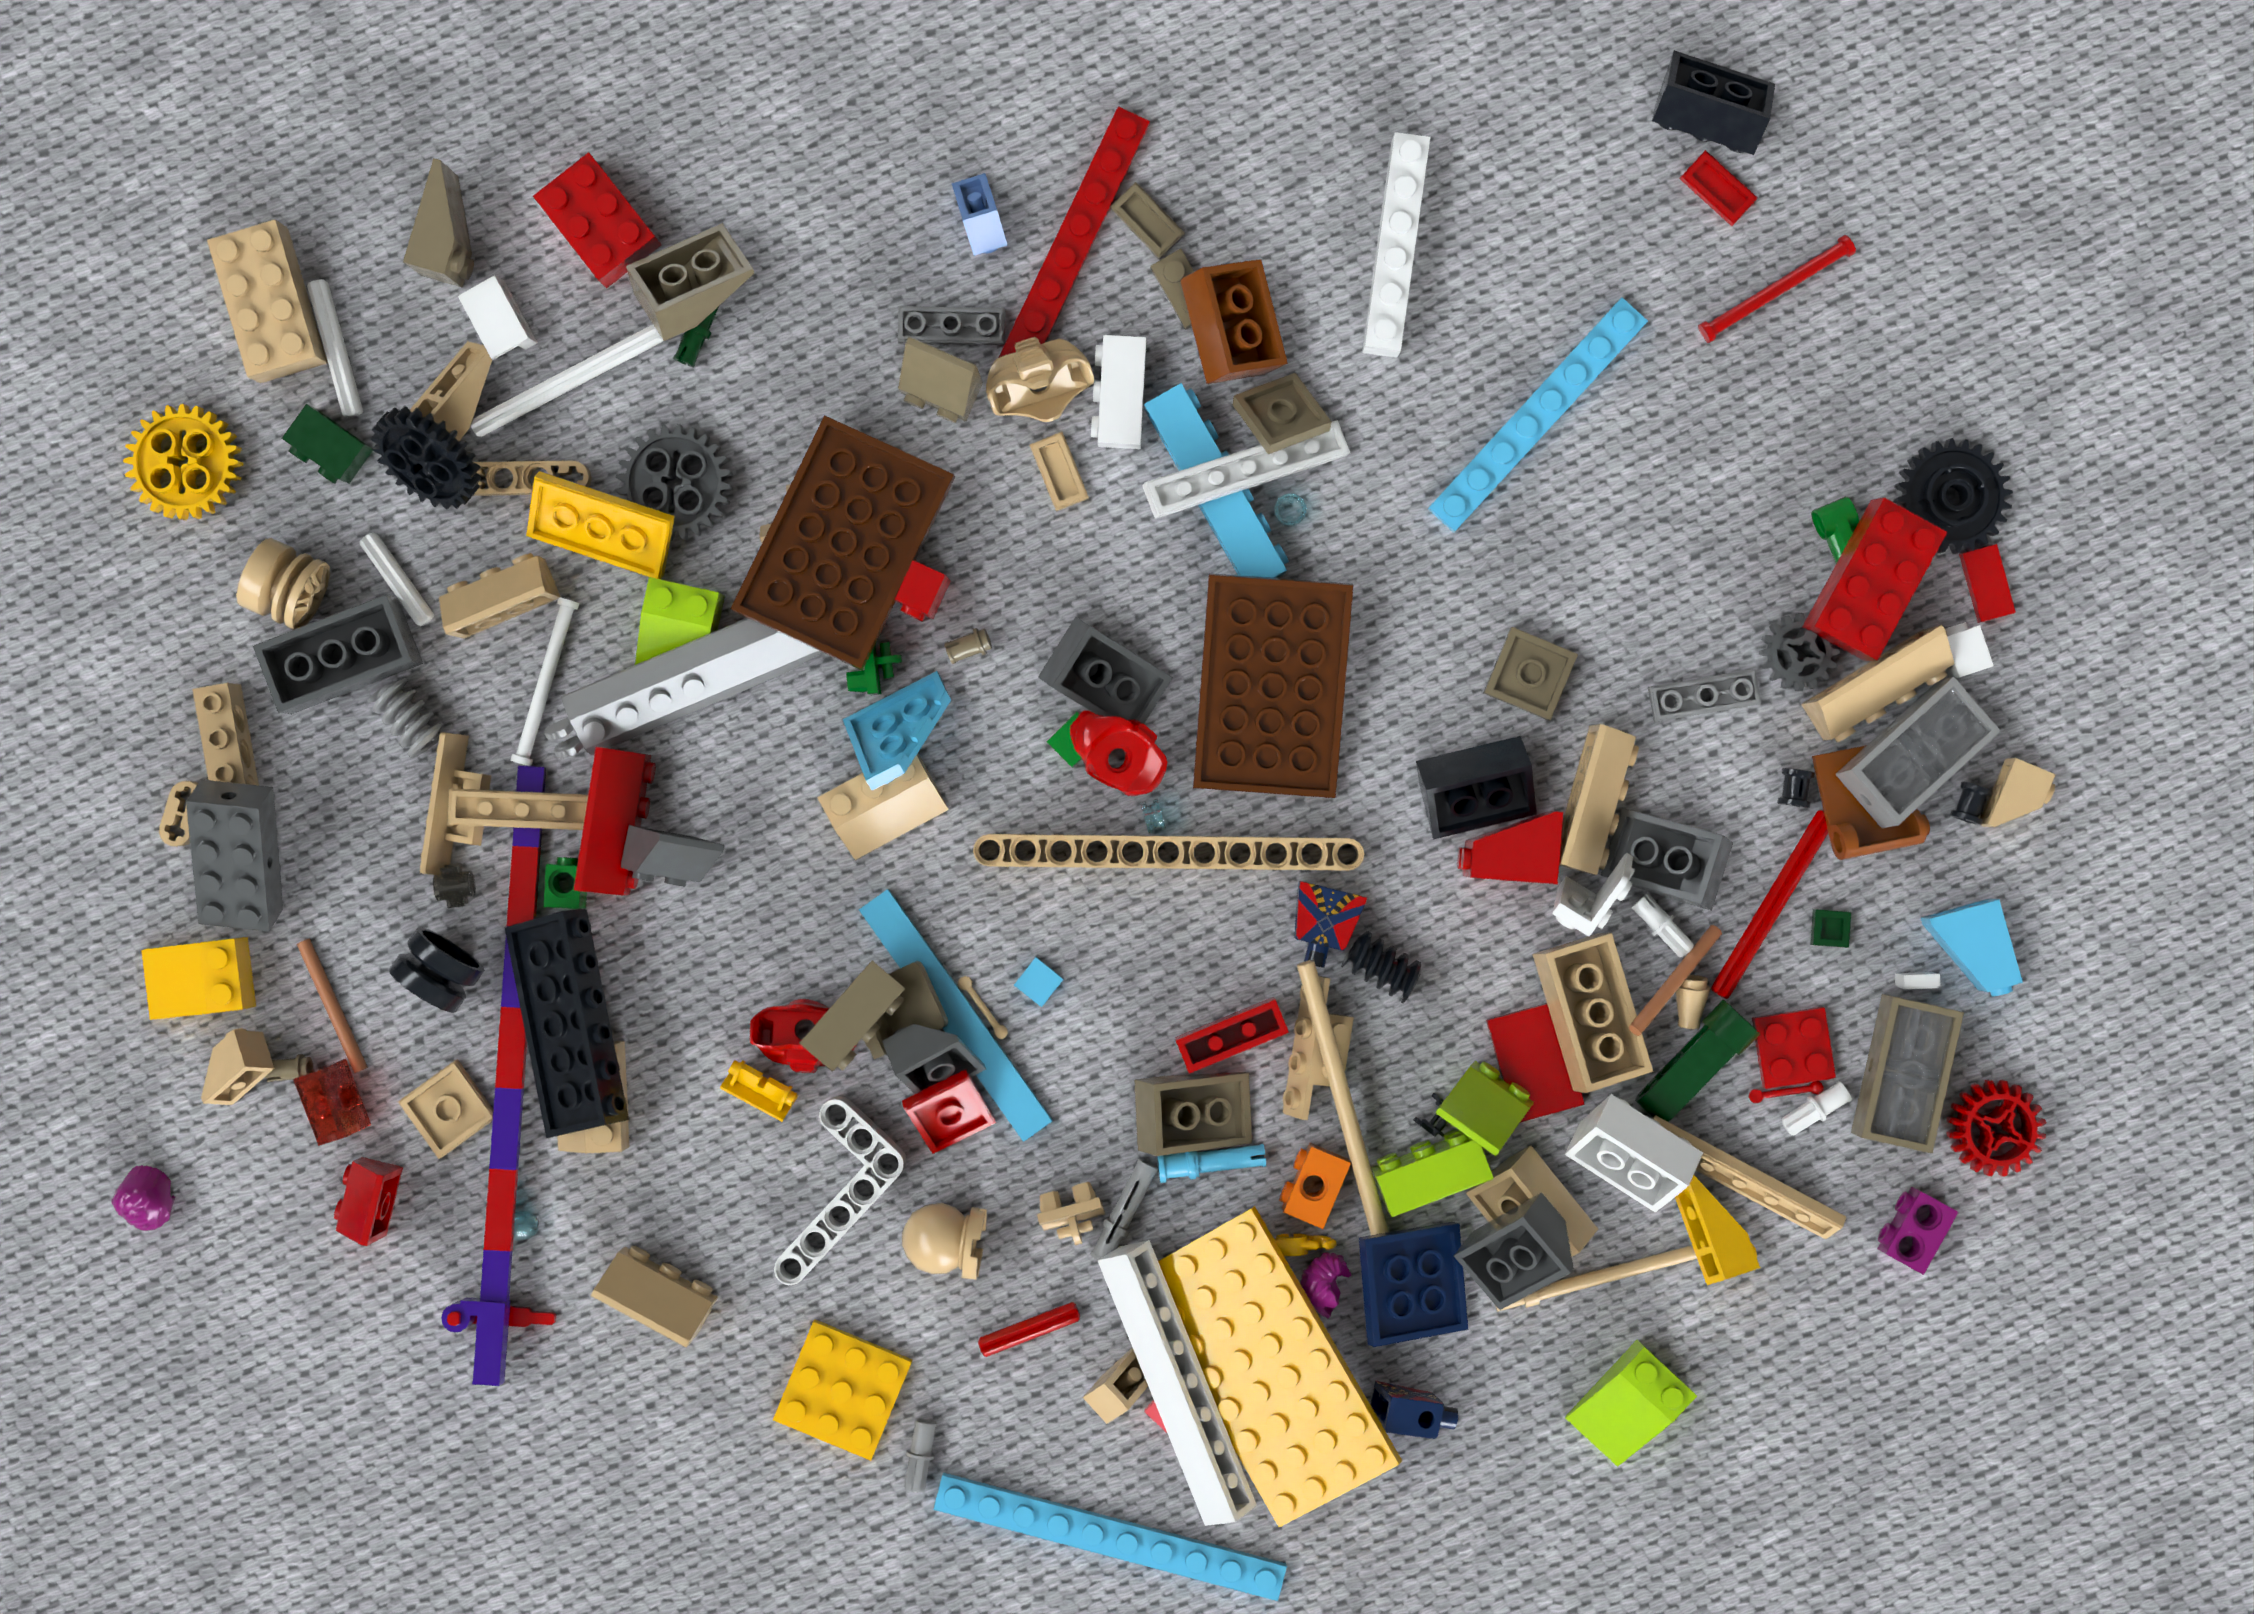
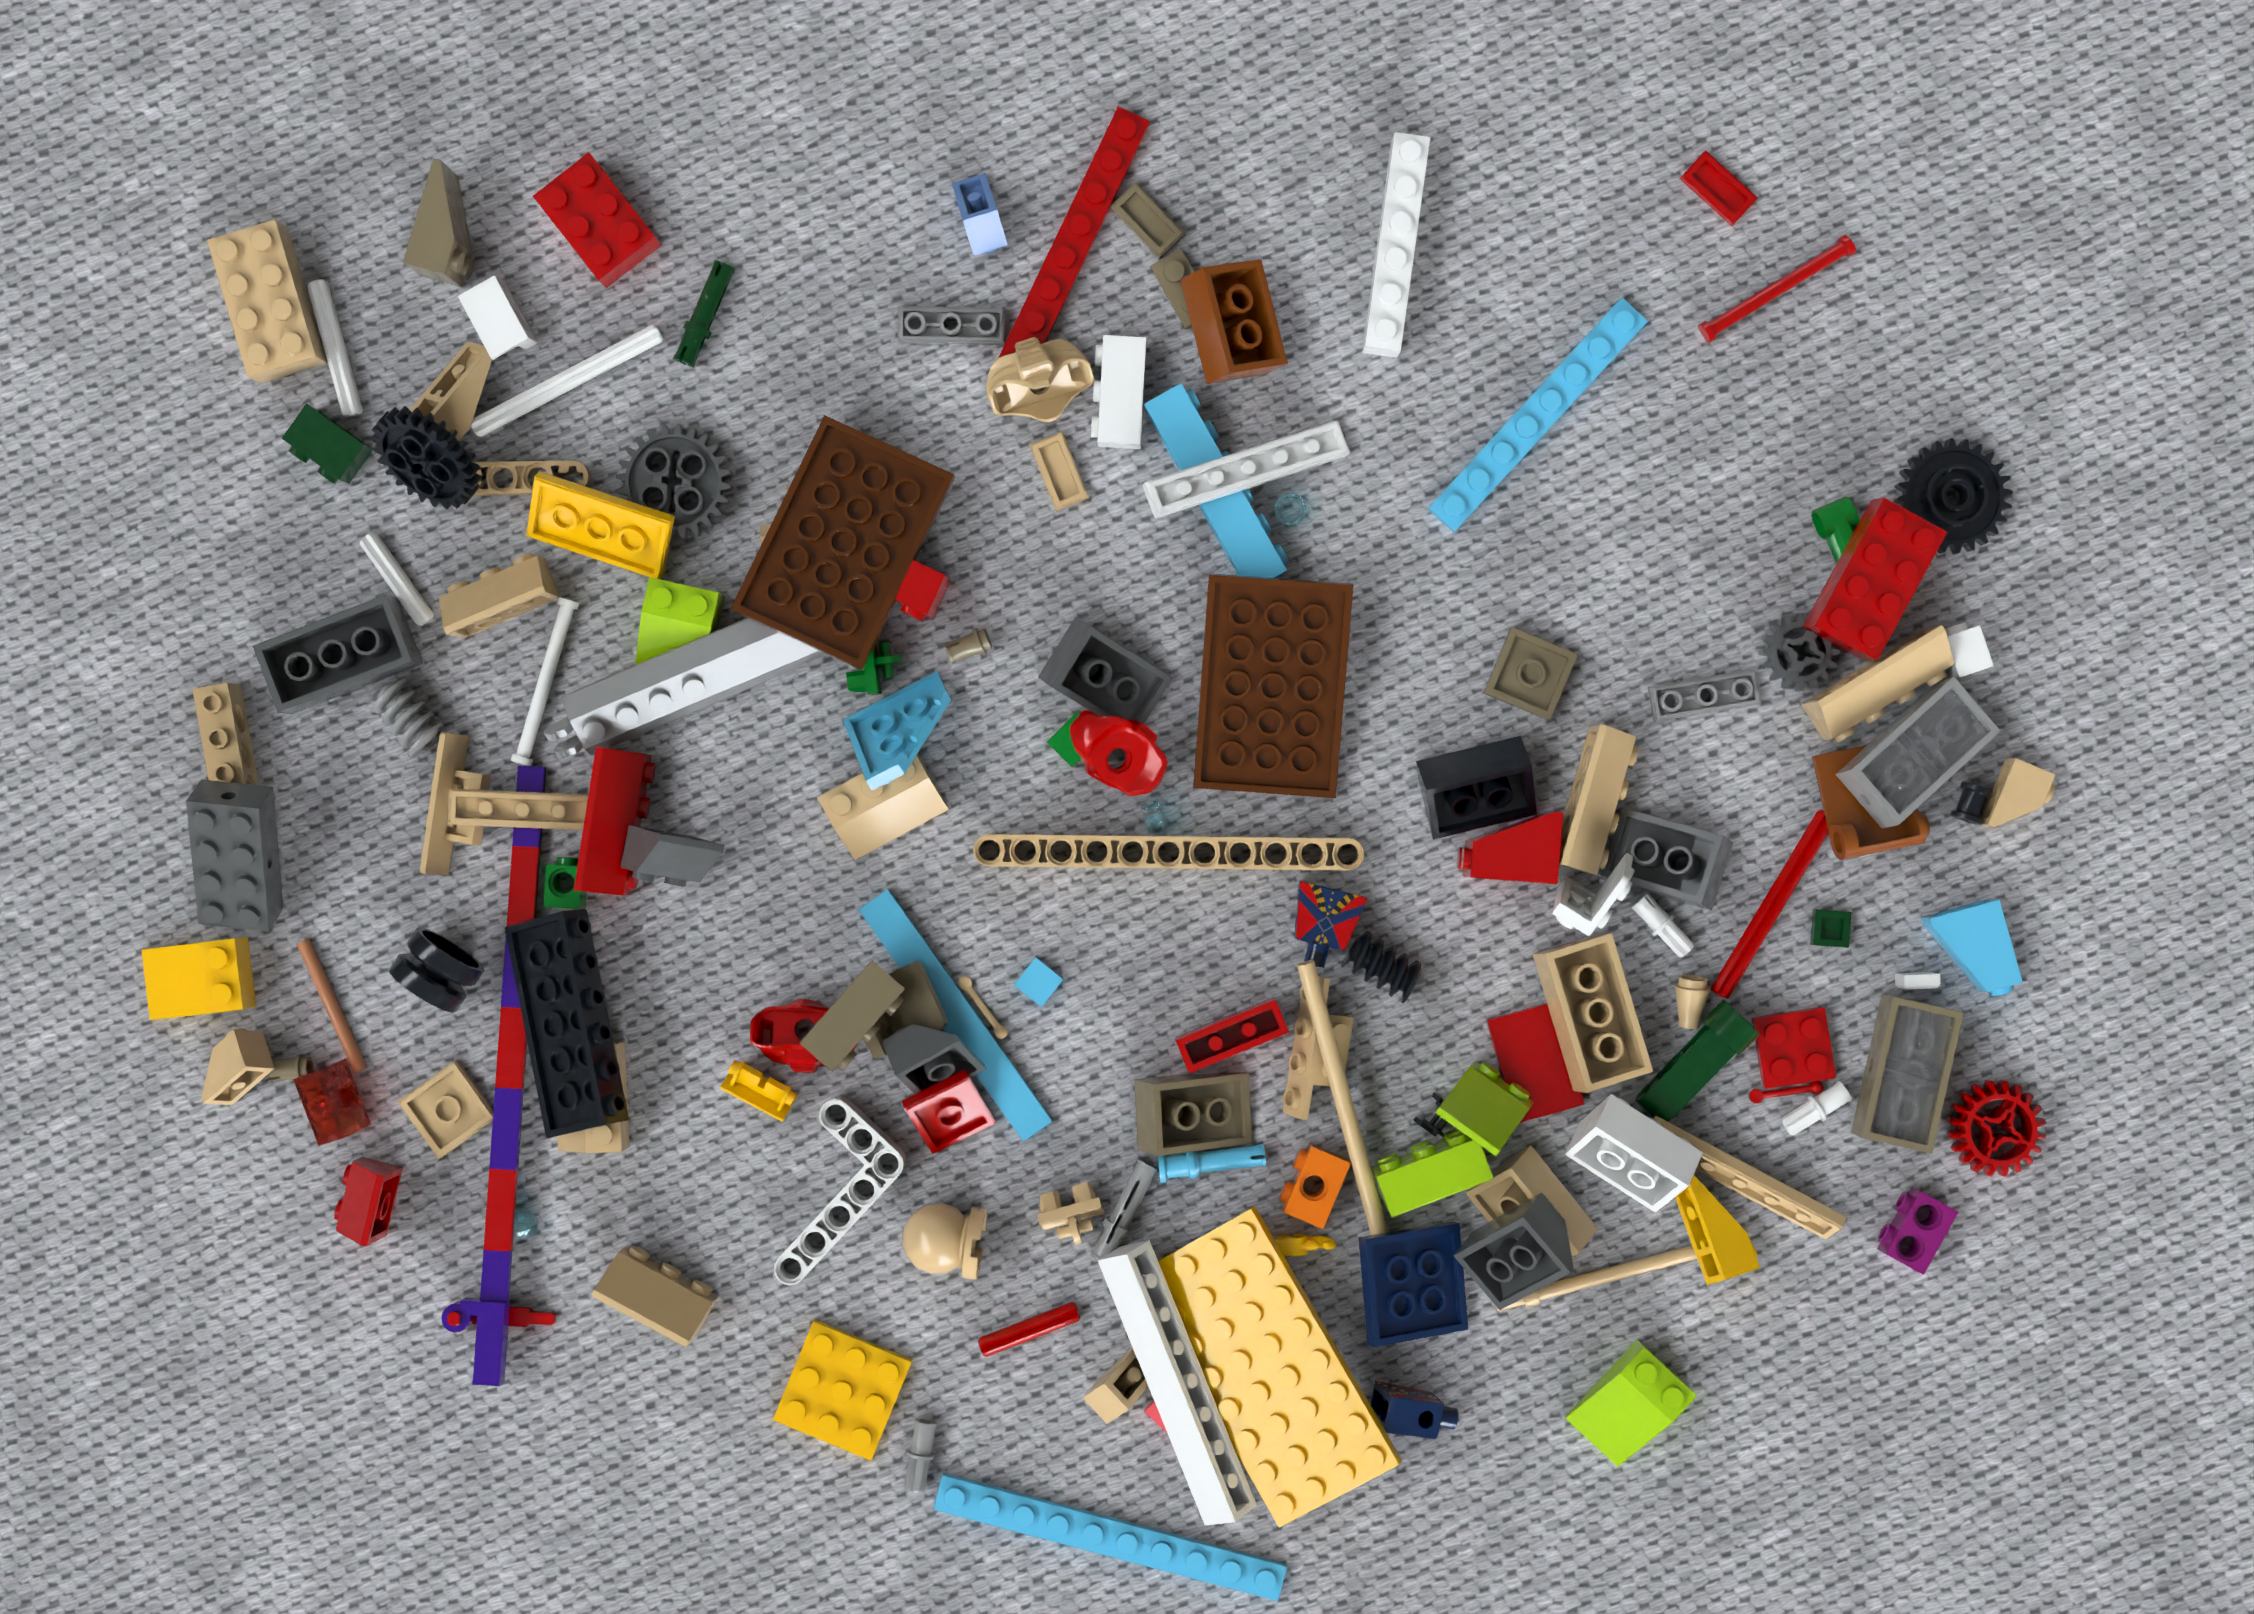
(144, 1198): magenta hair -> none
(151, 463): yellow gear -> none
(173, 813): tan beam -> none
(283, 584): tan wheel -> none
(454, 885): clear smoke gear -> none
(688, 280): dark tan slope -> none
(938, 381): dark tan slope -> none
(1281, 413): dark tan plate -> none
(1320, 1282): magenta hair -> none
(1675, 980): nougat bar -> none
(1714, 103): black slope -> none
(1796, 787): black bush -> none
(1987, 583): red tile -> none

